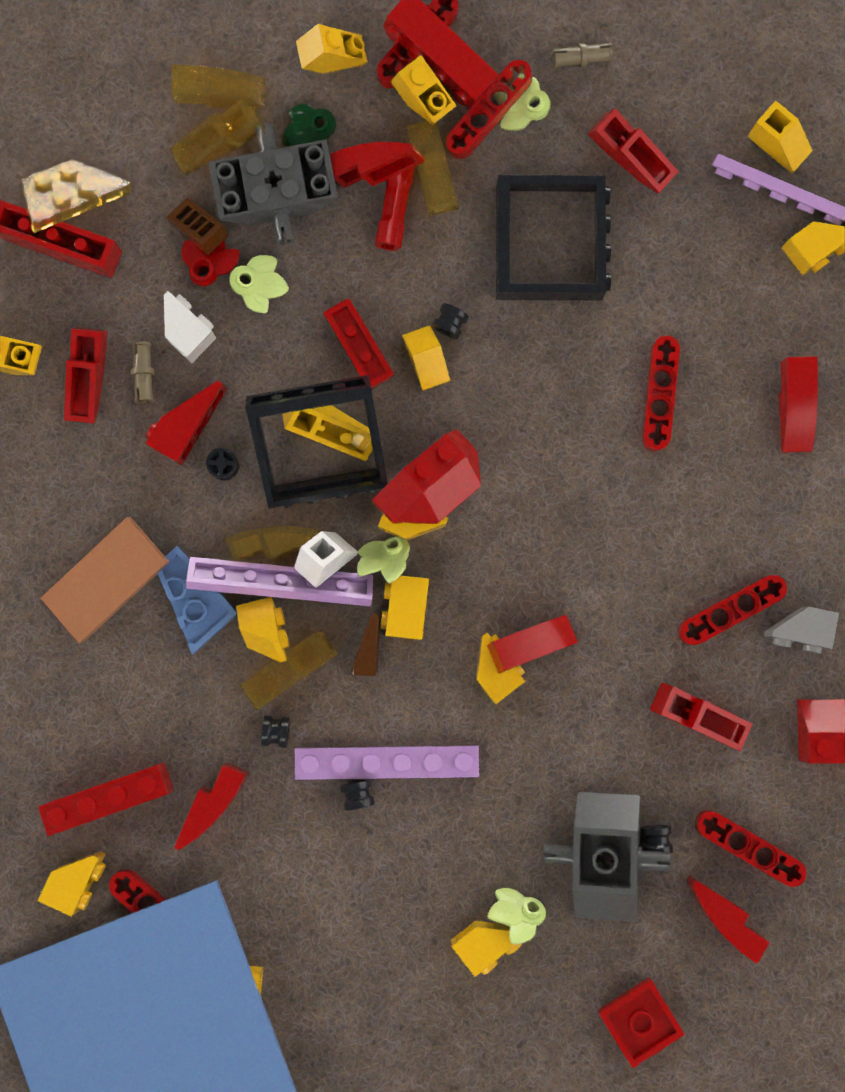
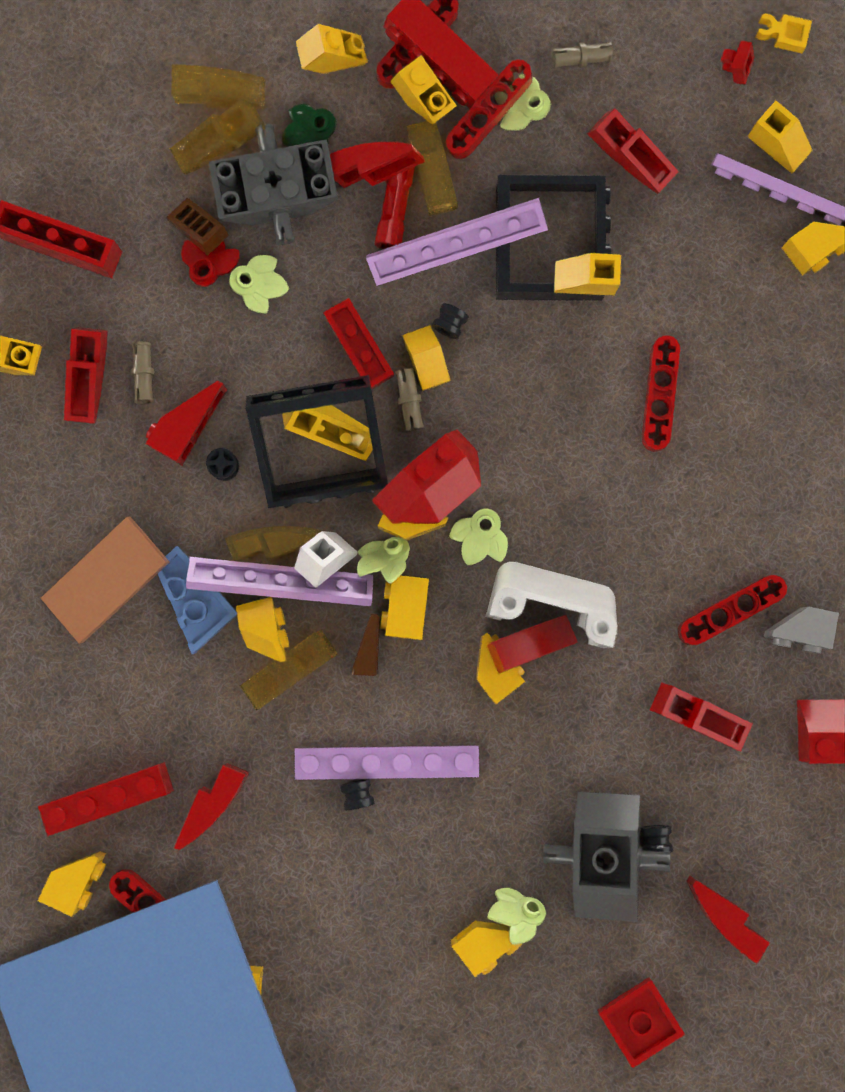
(68, 191): clear yellow wing -> none
(184, 330): white slope -> none
(275, 731): black wheel -> none
(409, 399): none -> dark tan pin
(457, 242): none -> lavender plate
(480, 541): none -> yellowish green plate
(588, 274): none -> yellow slope
(594, 601): none -> white windscreen
(739, 62): none -> red tile
(750, 848): red beam -> none
(790, 32): none -> yellow plate
(798, 403): red slope -> none

